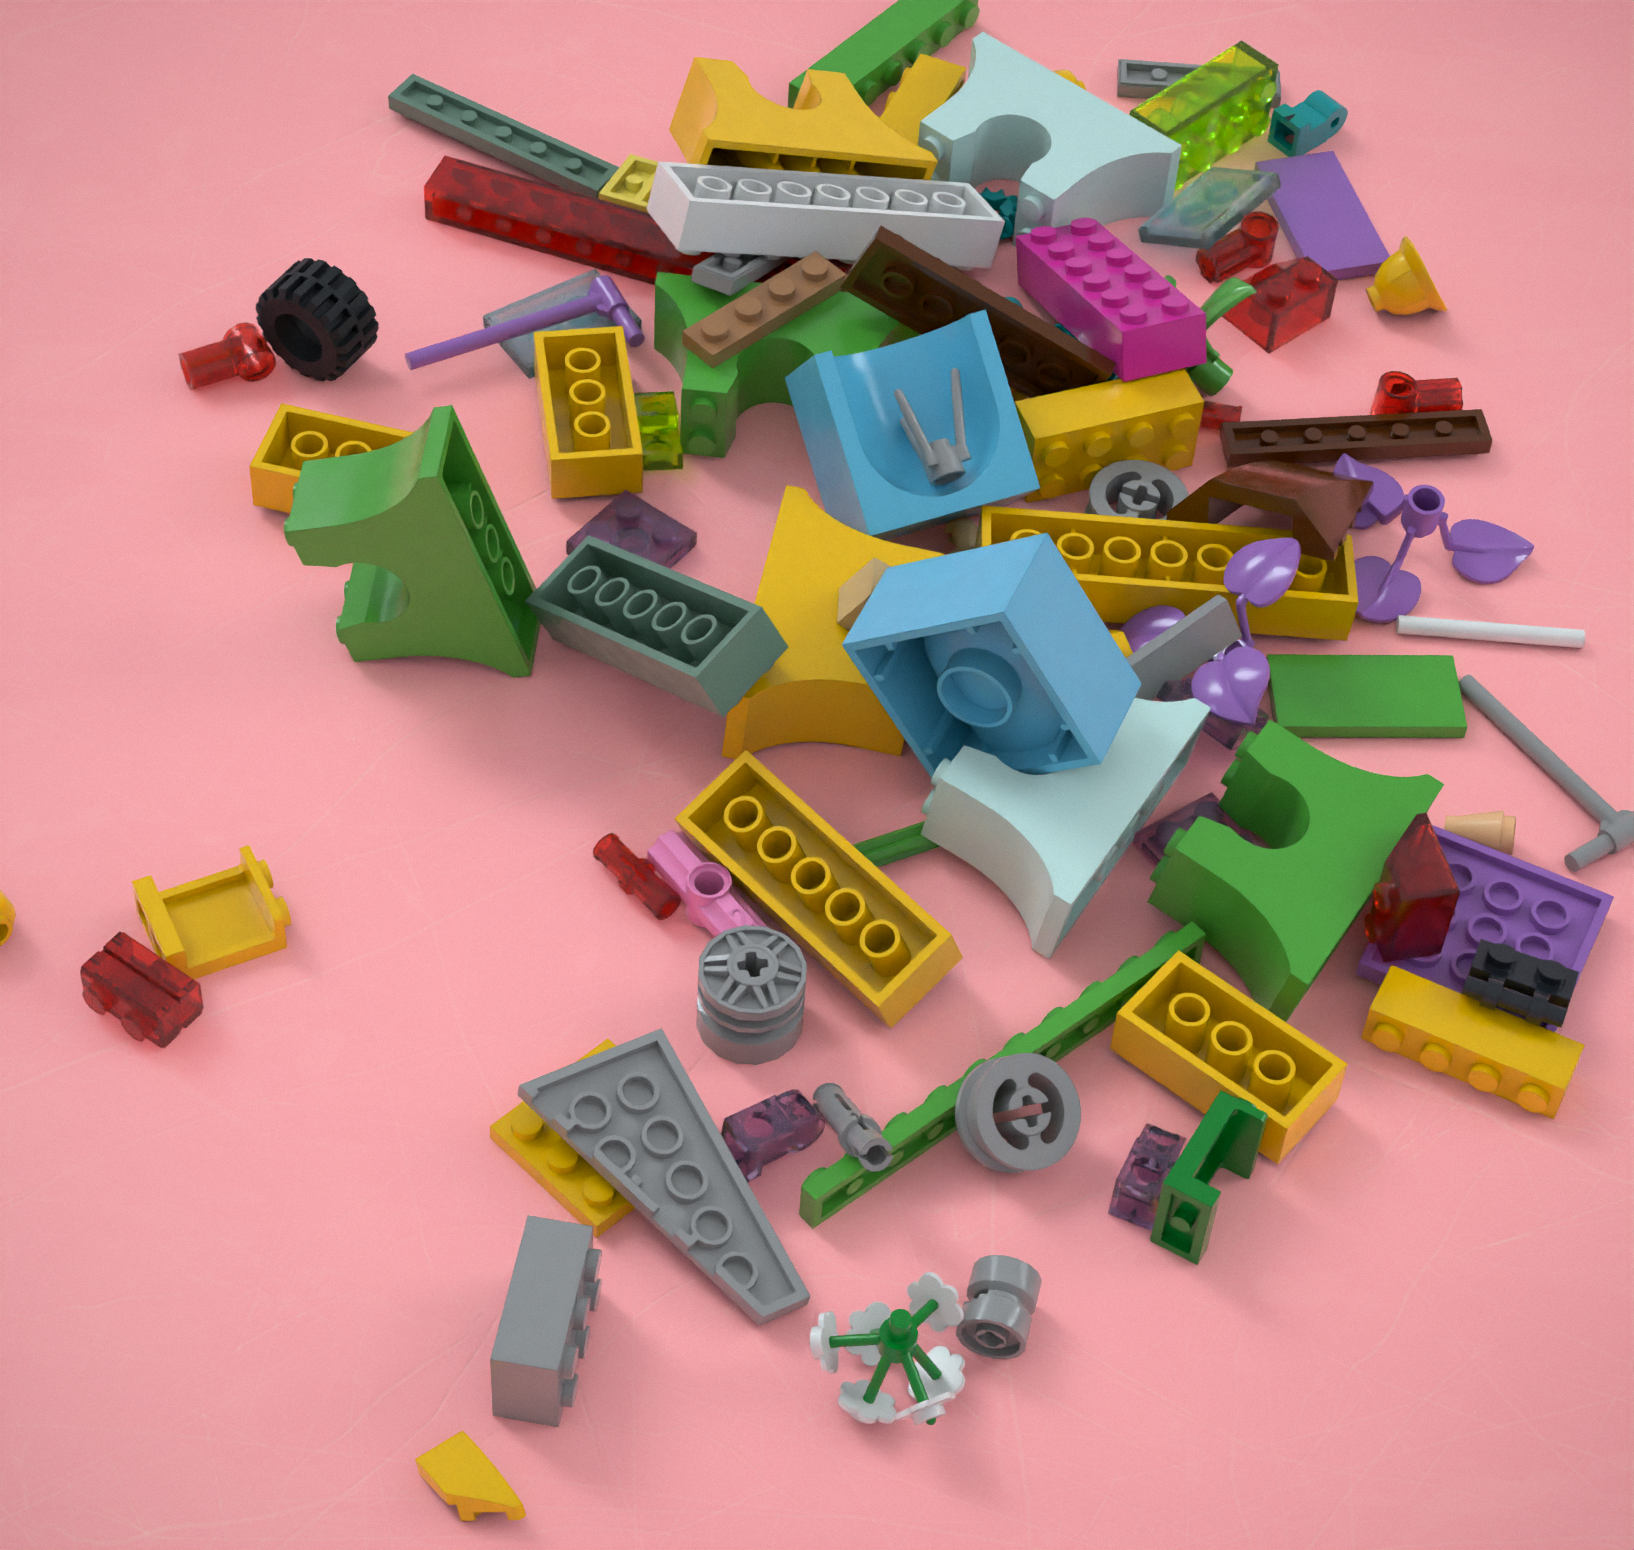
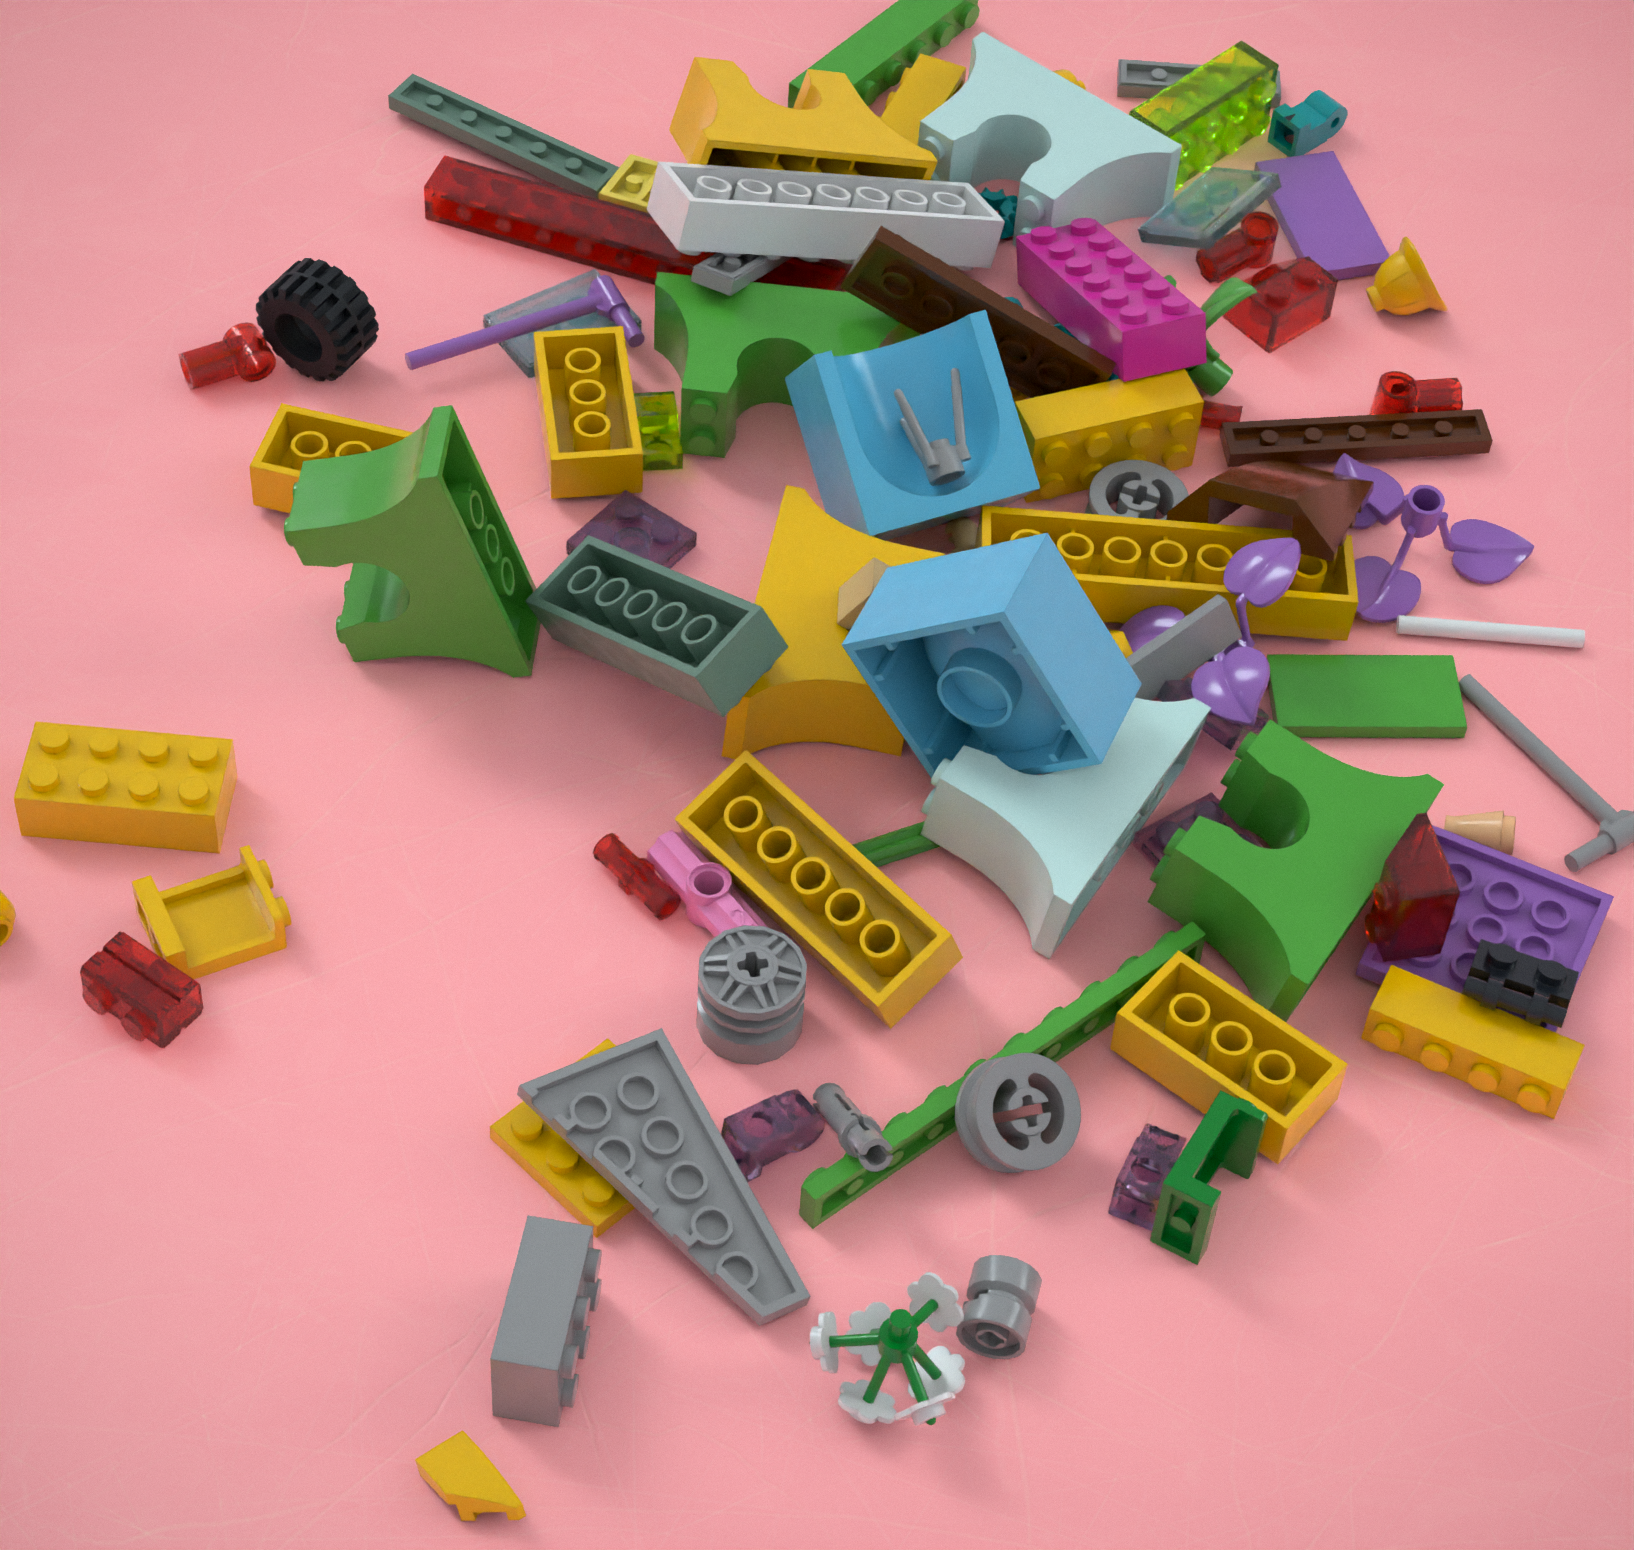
(126, 787): none -> yellow brick
(763, 309): medium nougat plate -> none

